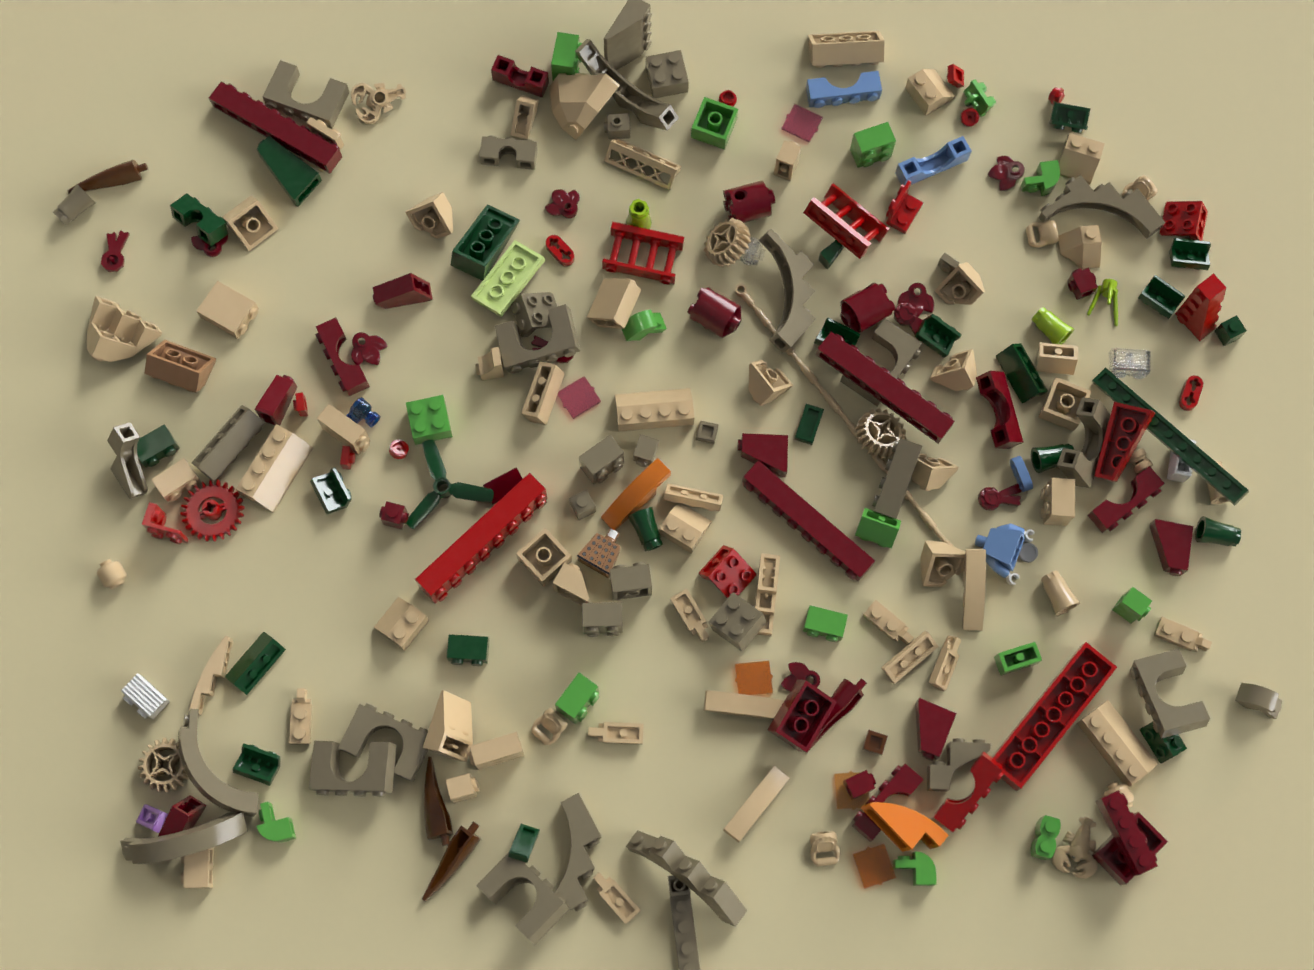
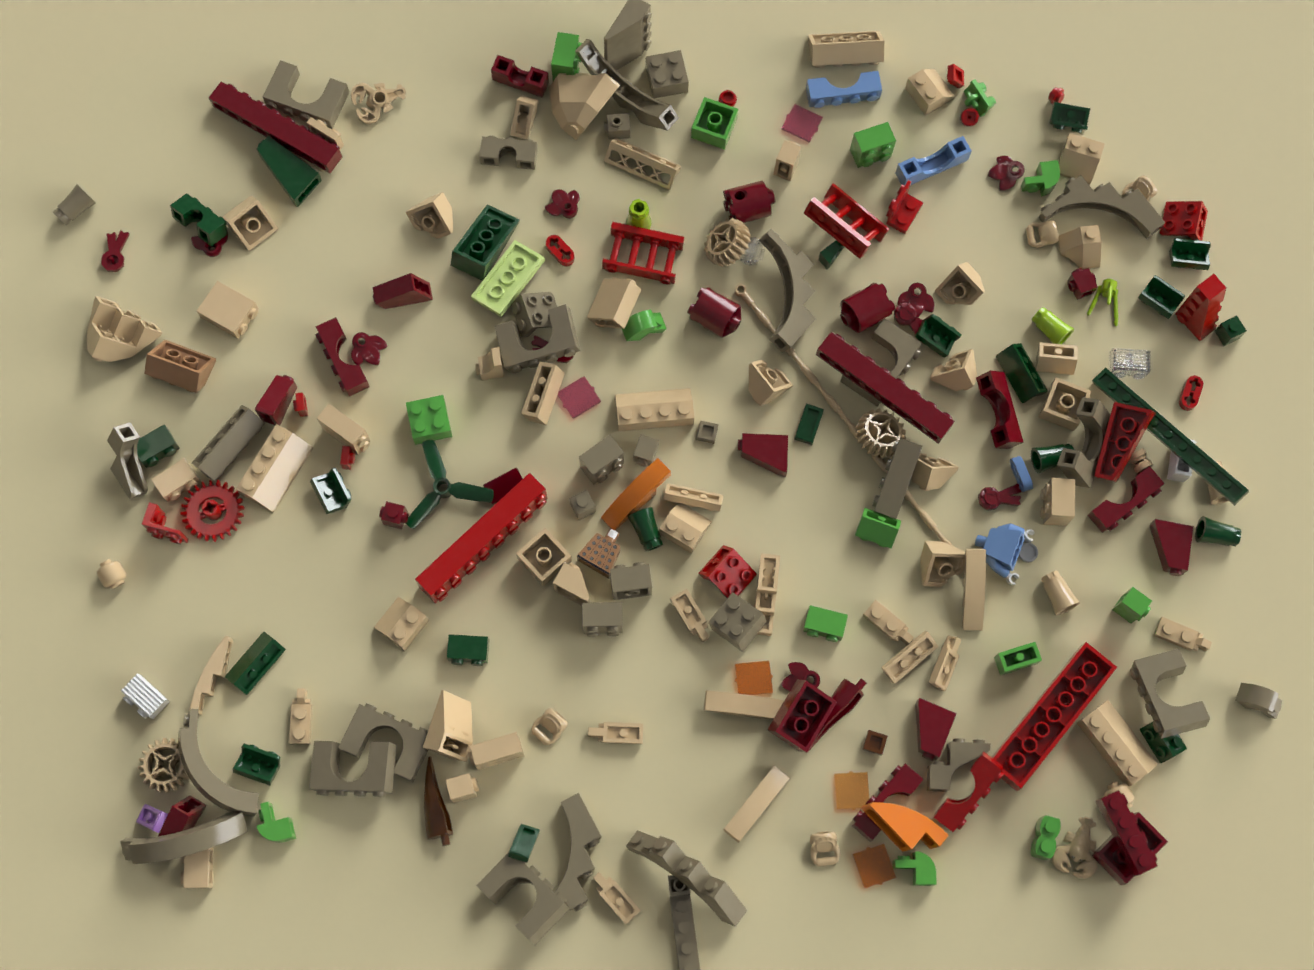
(114, 176): reddish brown piece -> none
(363, 410): clear blue piece -> none
(398, 449): red tile -> none
(456, 853): reddish brown piece -> none
(577, 698): bright green brick -> none
(808, 521): dark red brick -> none
(849, 335): dark green bracket -> none
(859, 784): dark red brick -> none
(947, 263): dark tan plate -> none

